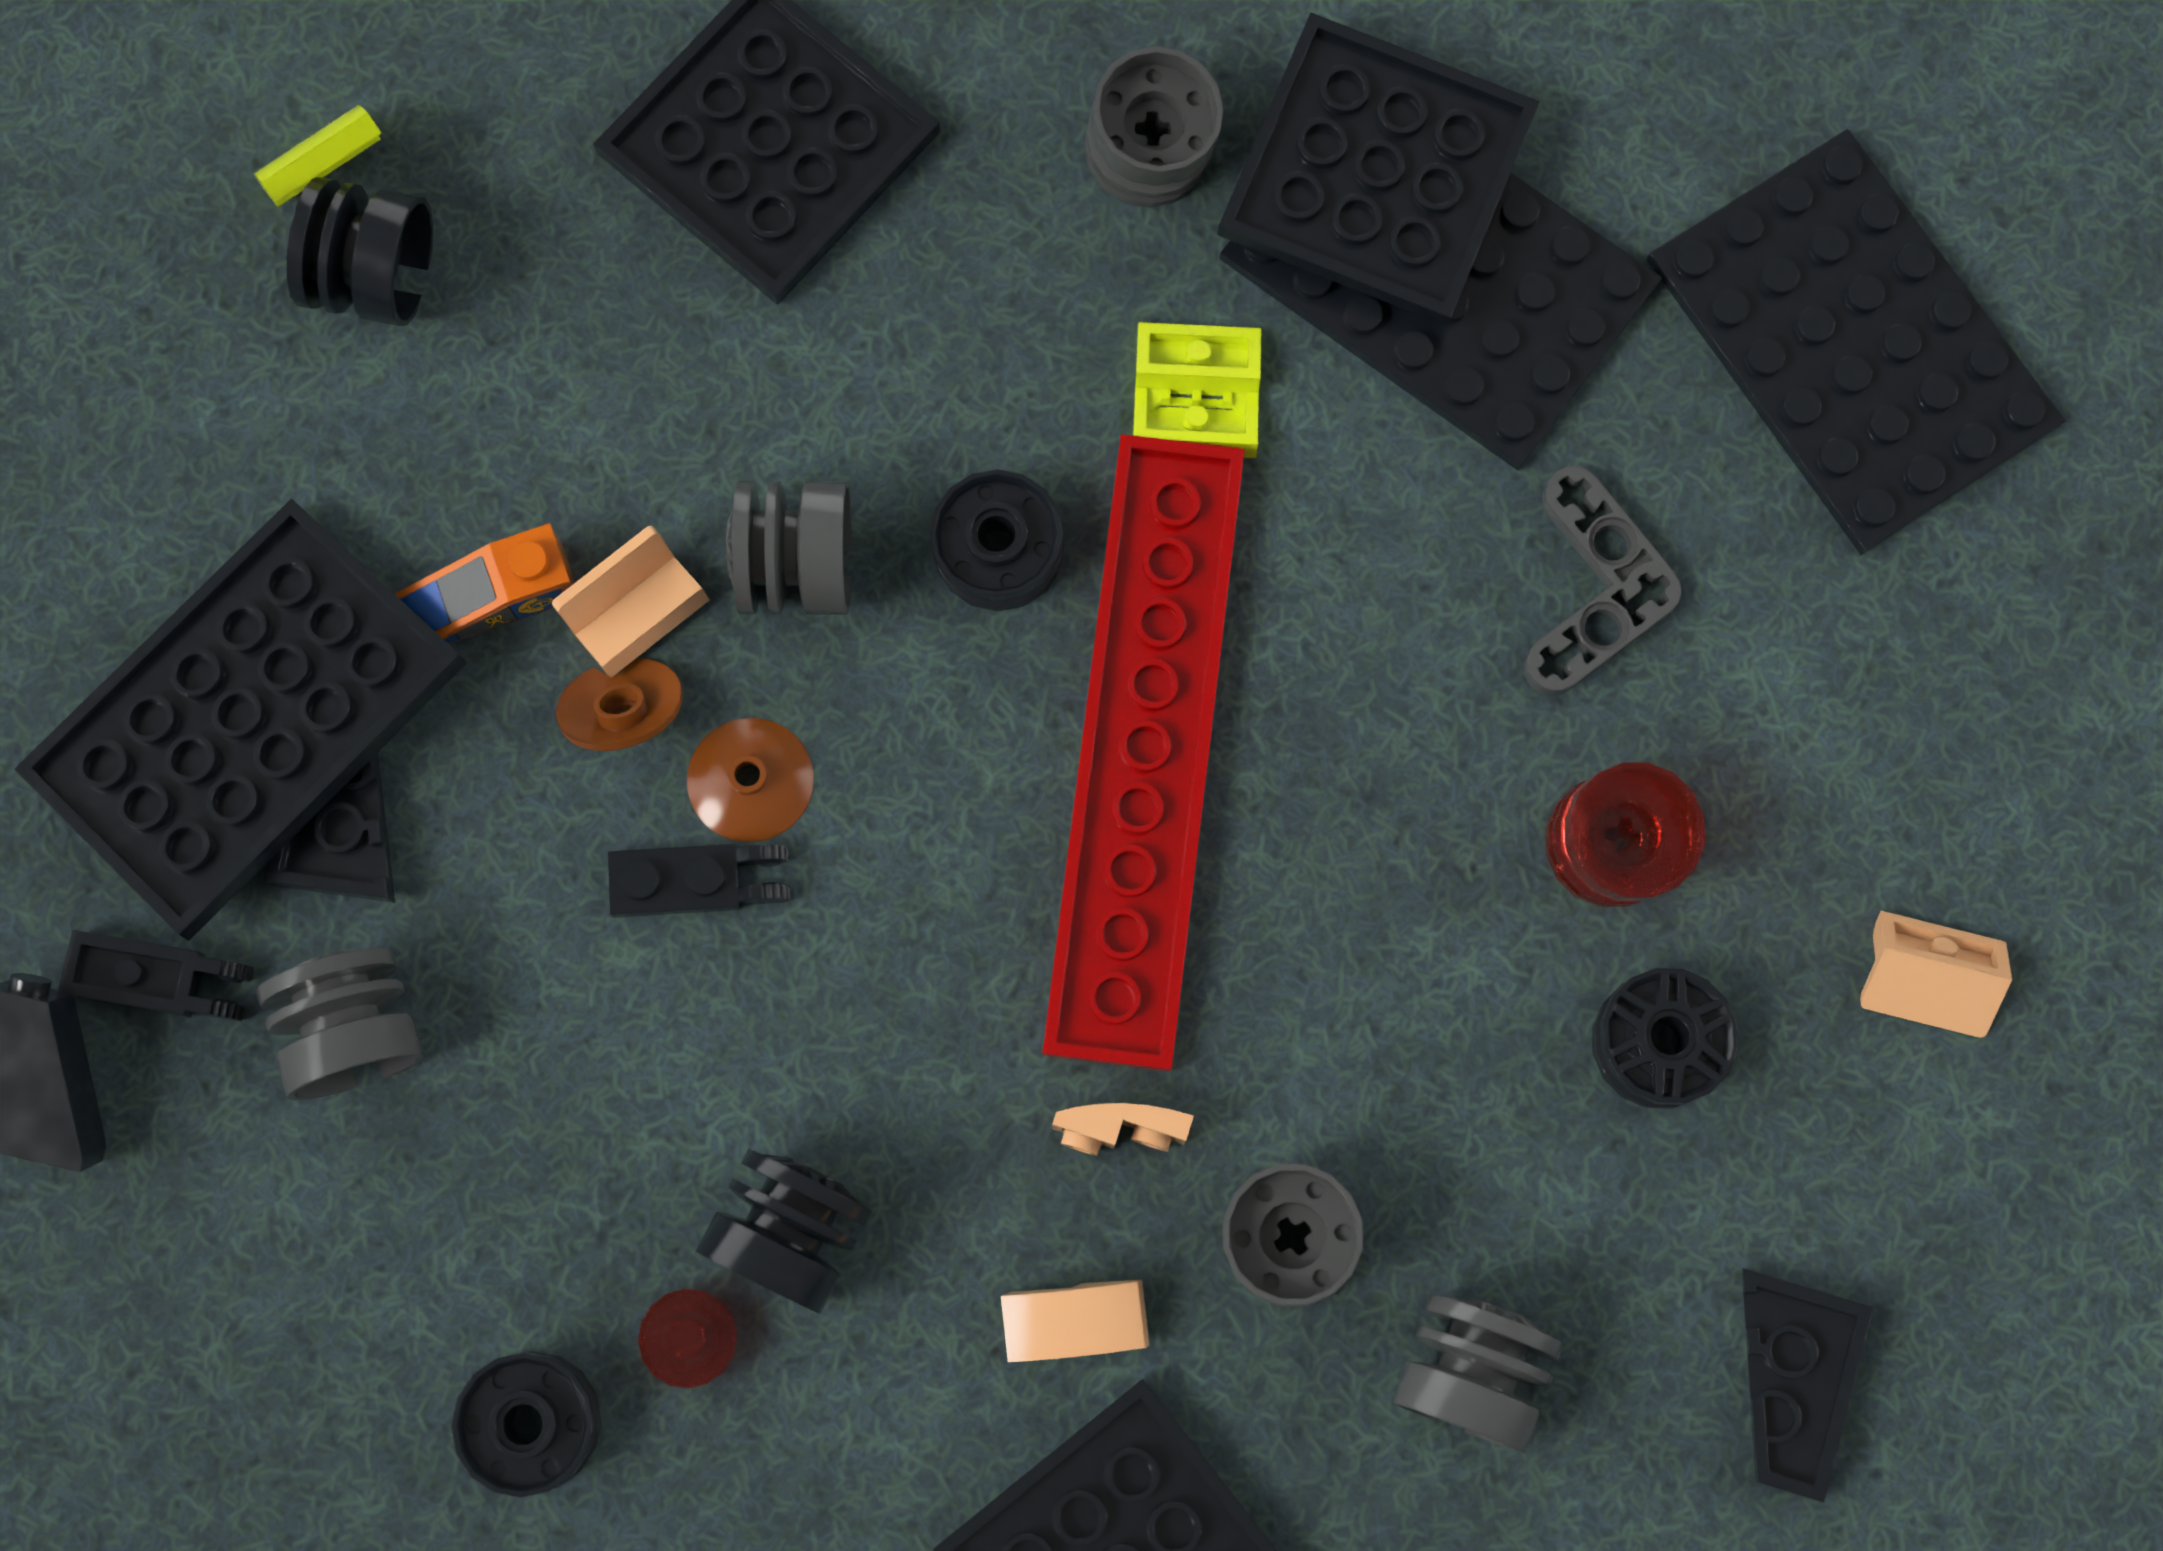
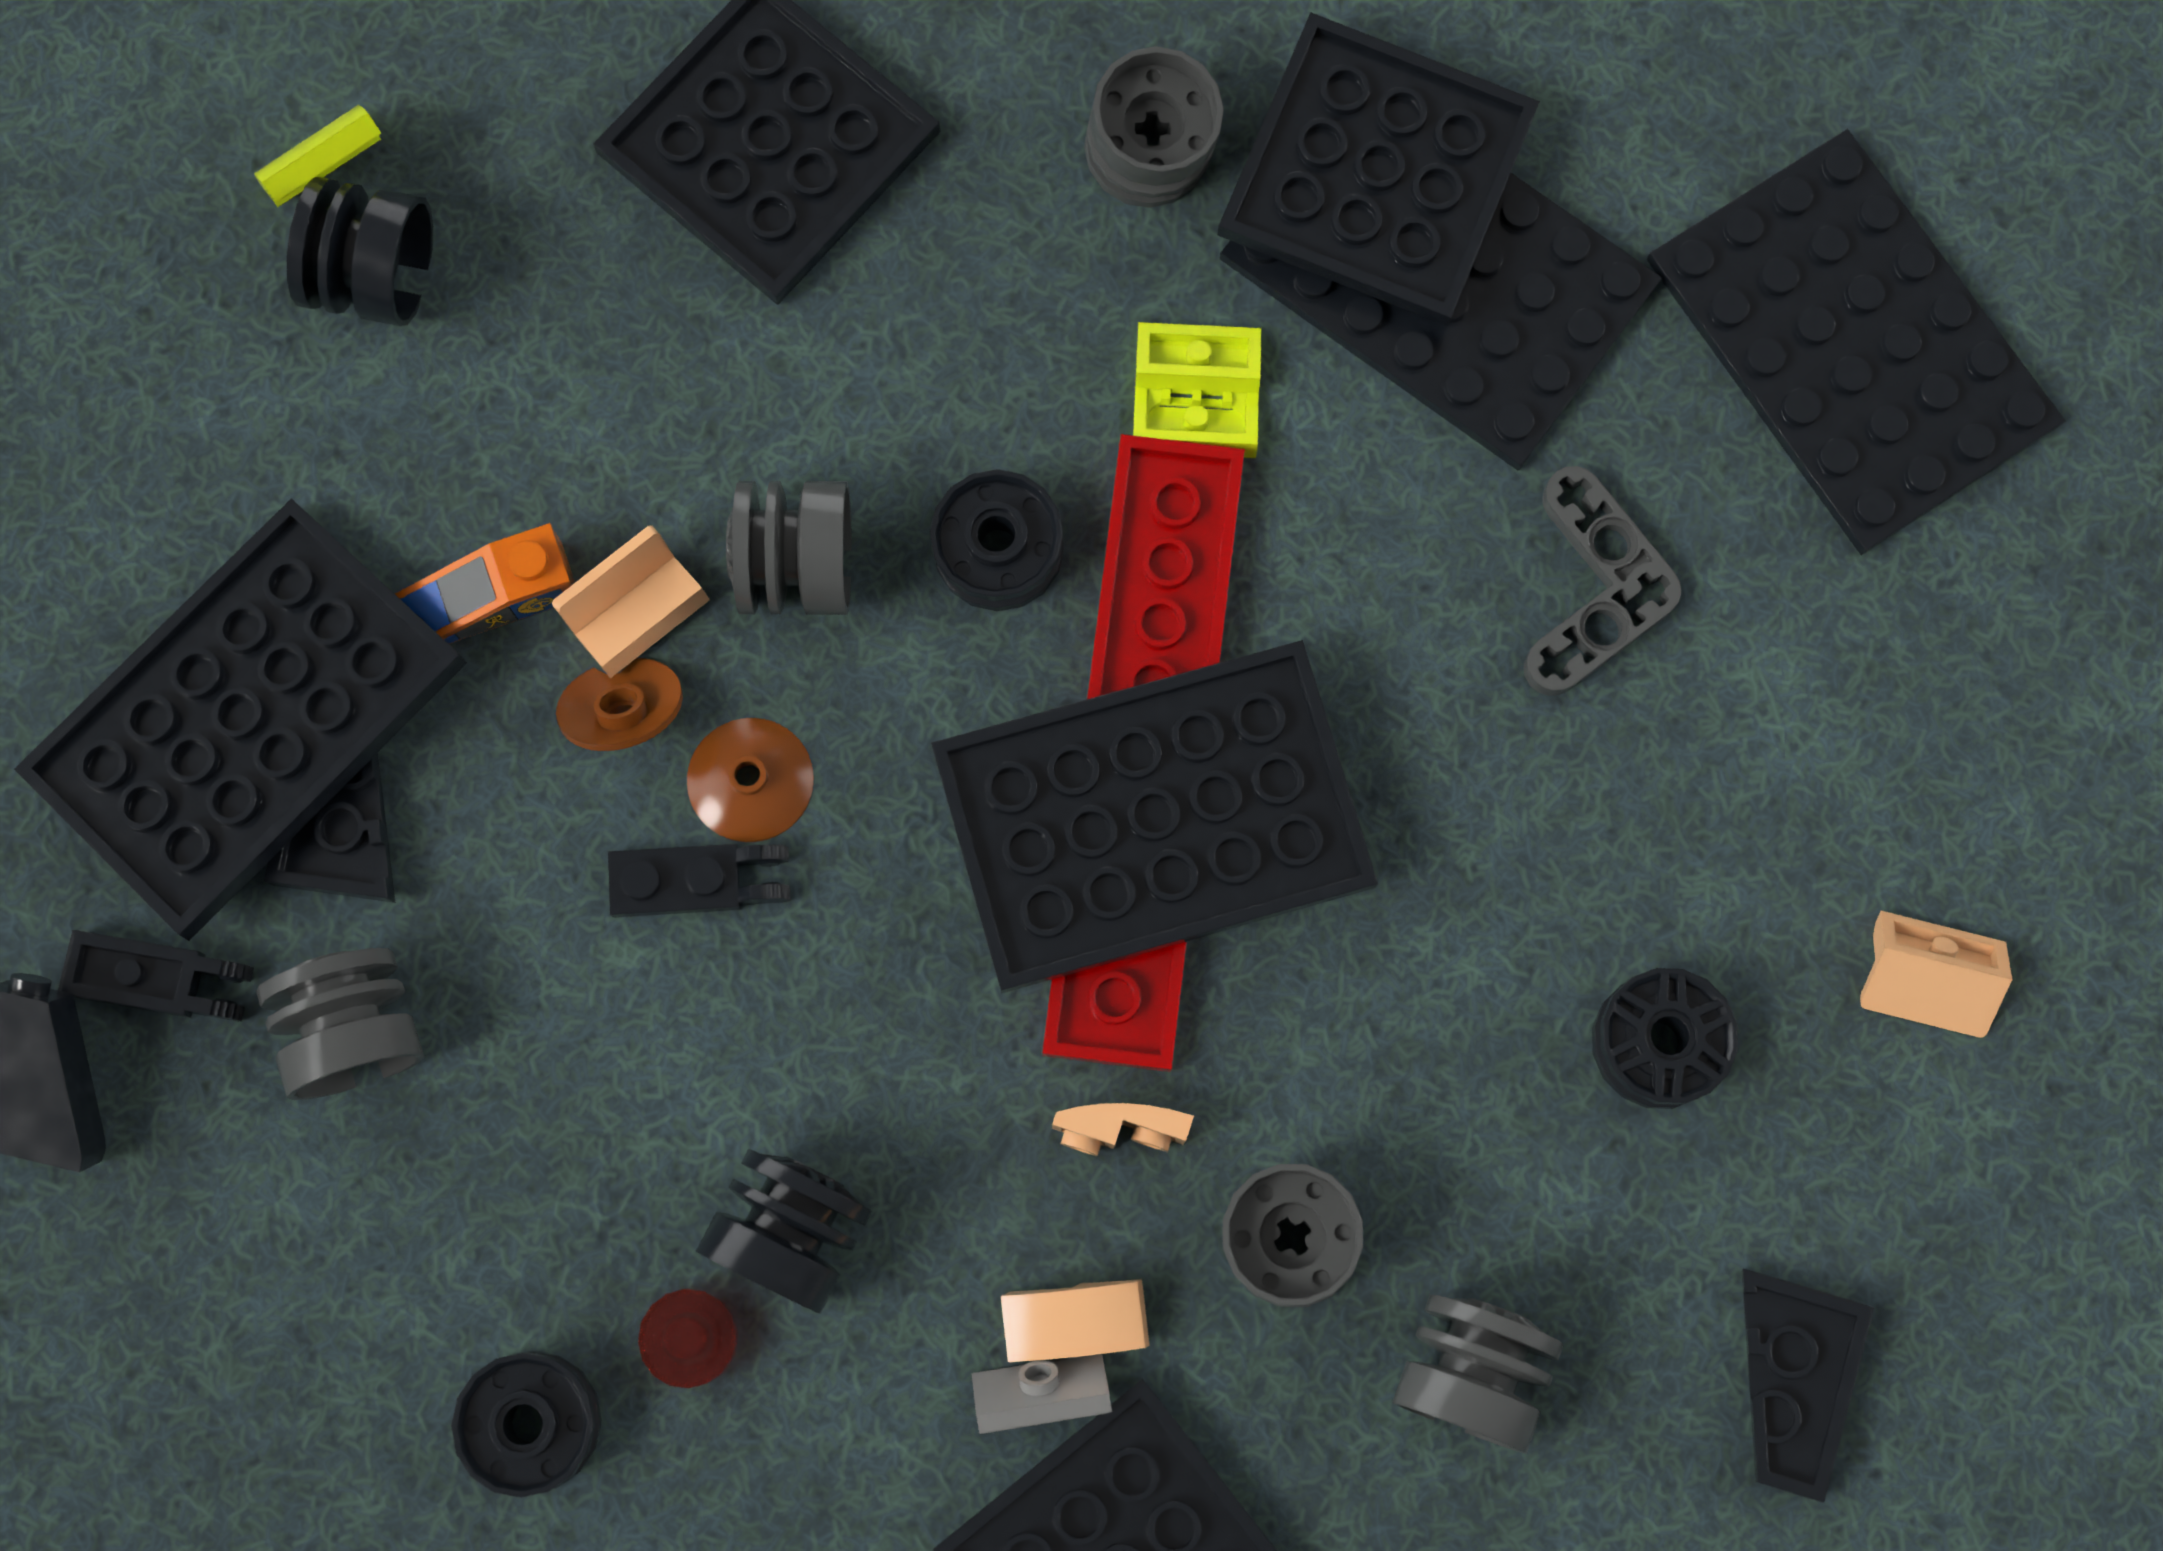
(1040, 1393): none -> light grey plate
(1153, 816): none -> black plate
(1651, 812): clear red wheel -> none

